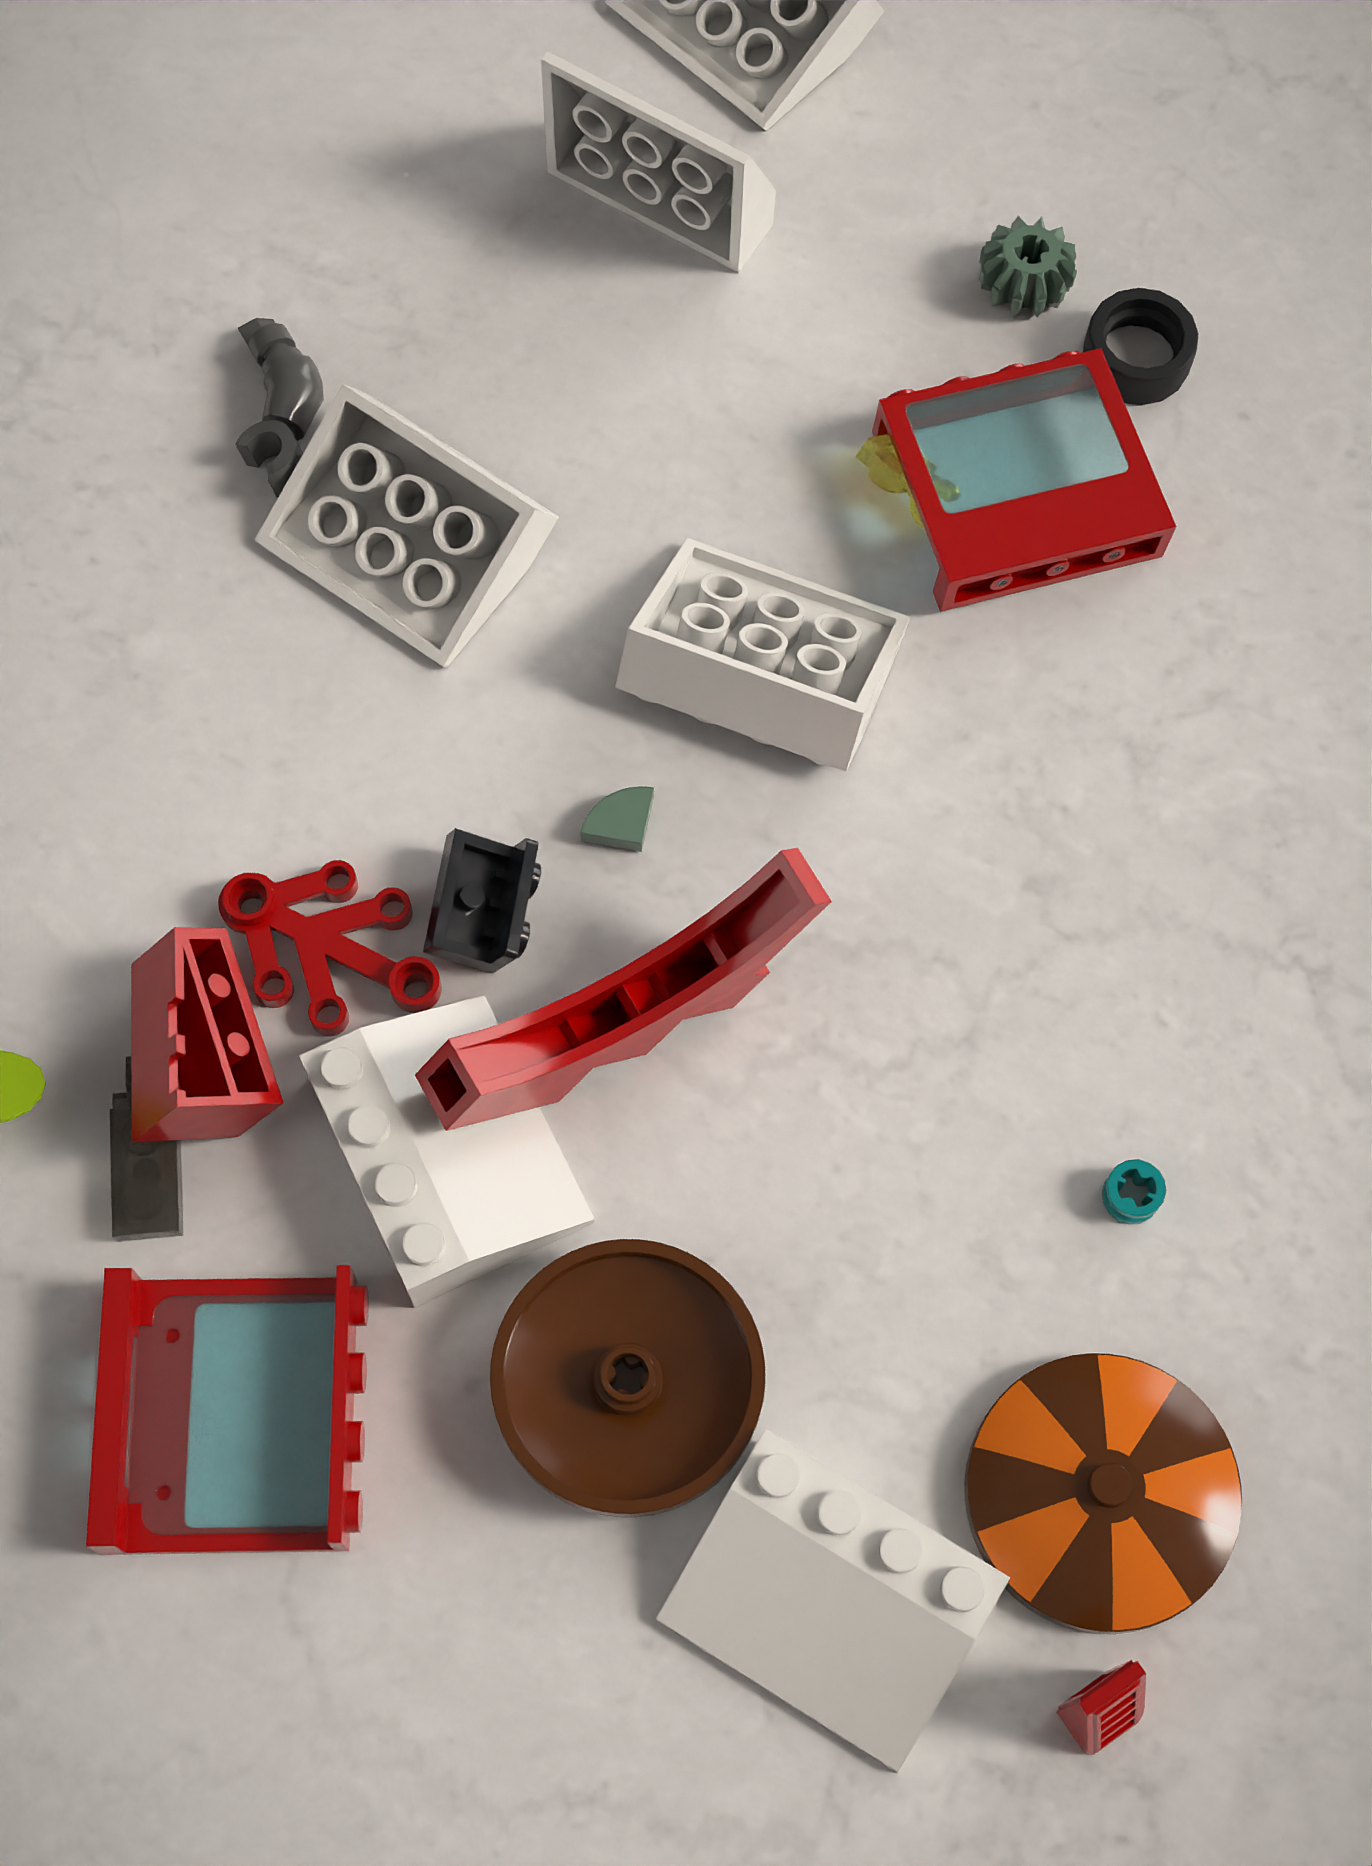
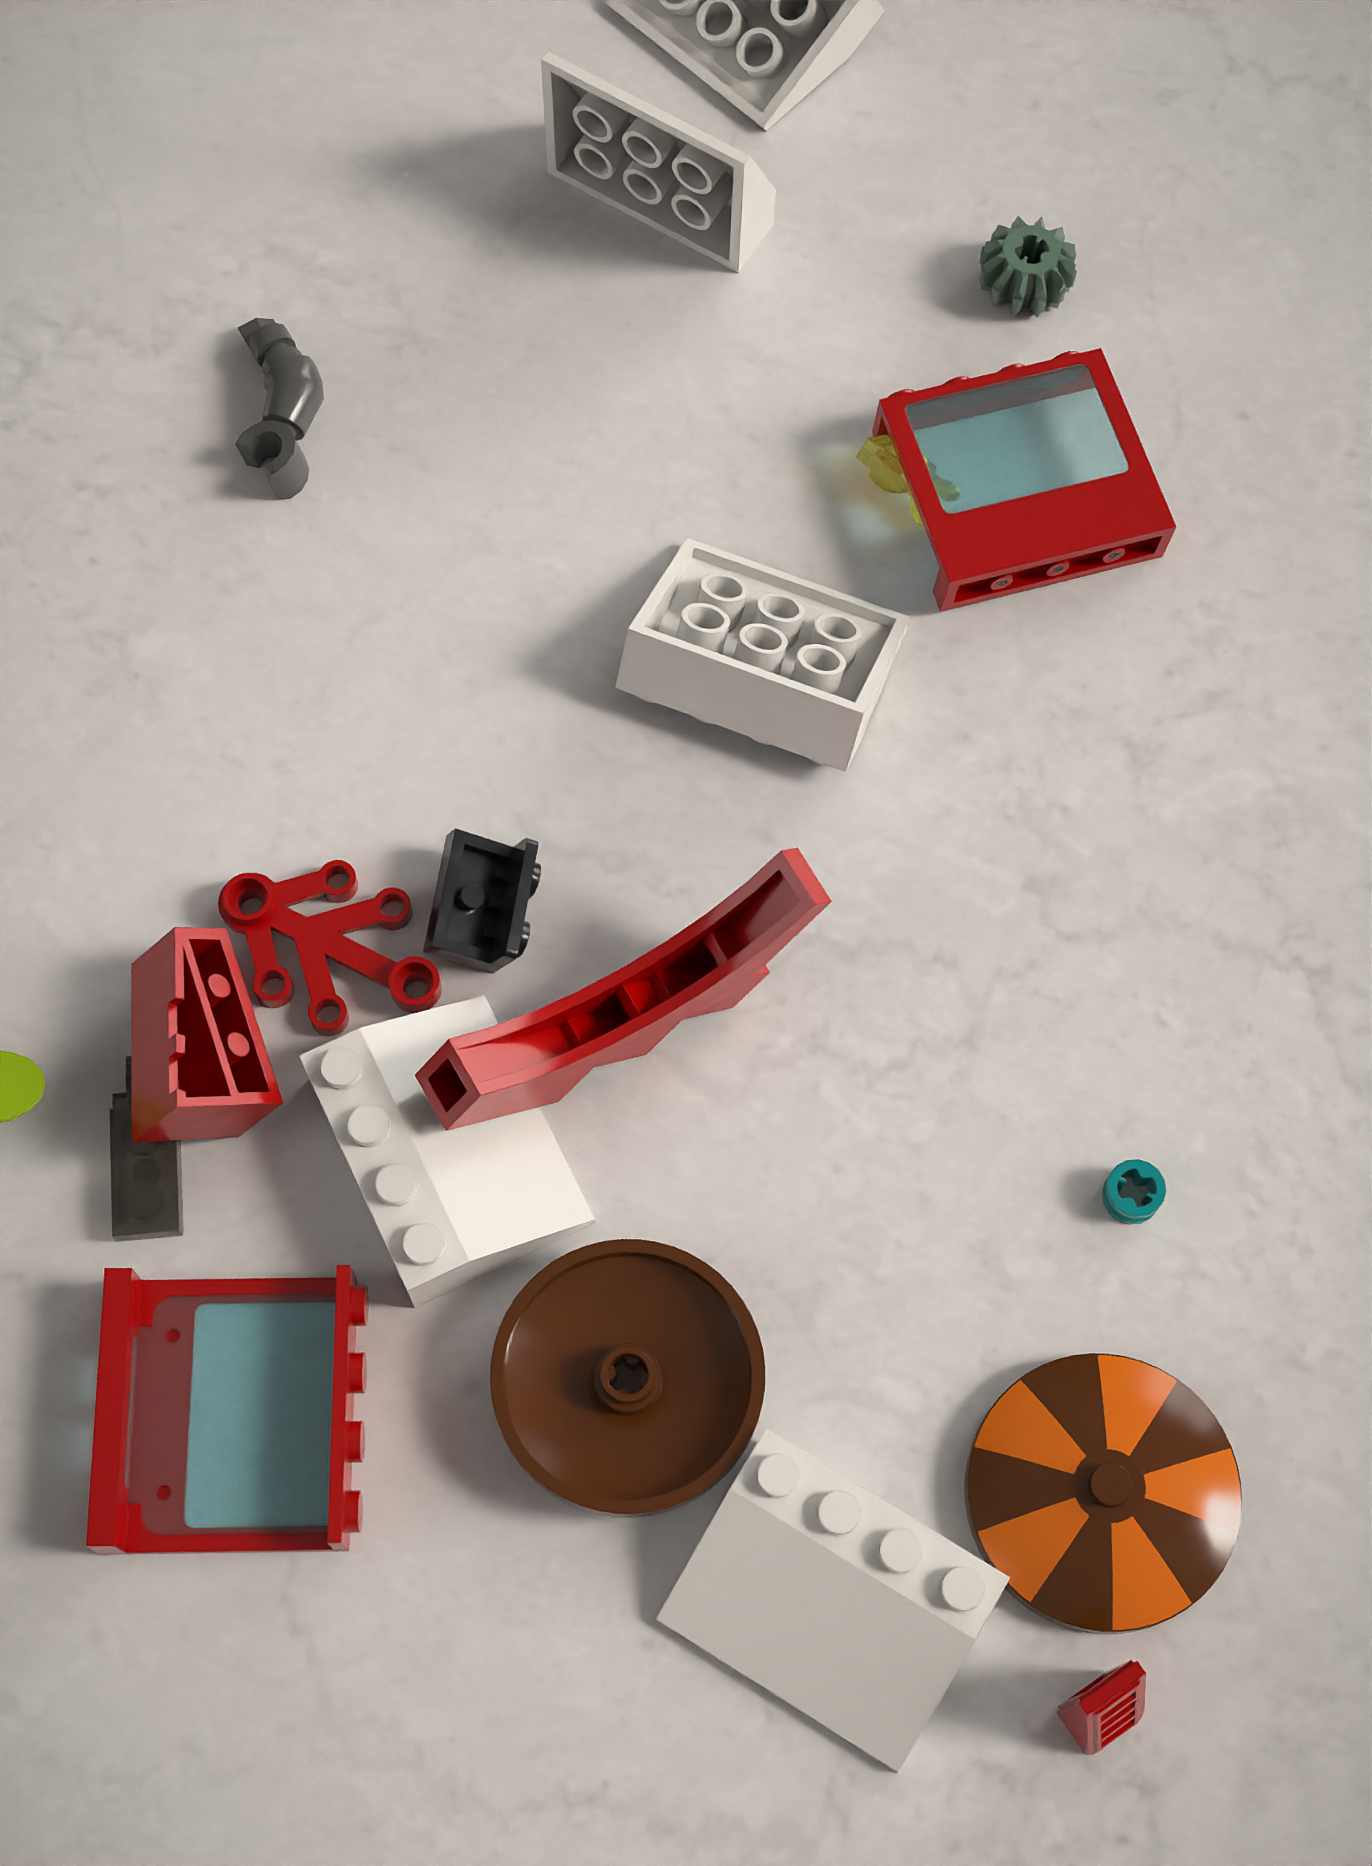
(403, 526): white slope -> none
(620, 819): sand green tile -> none
(1159, 313): black tyre -> none

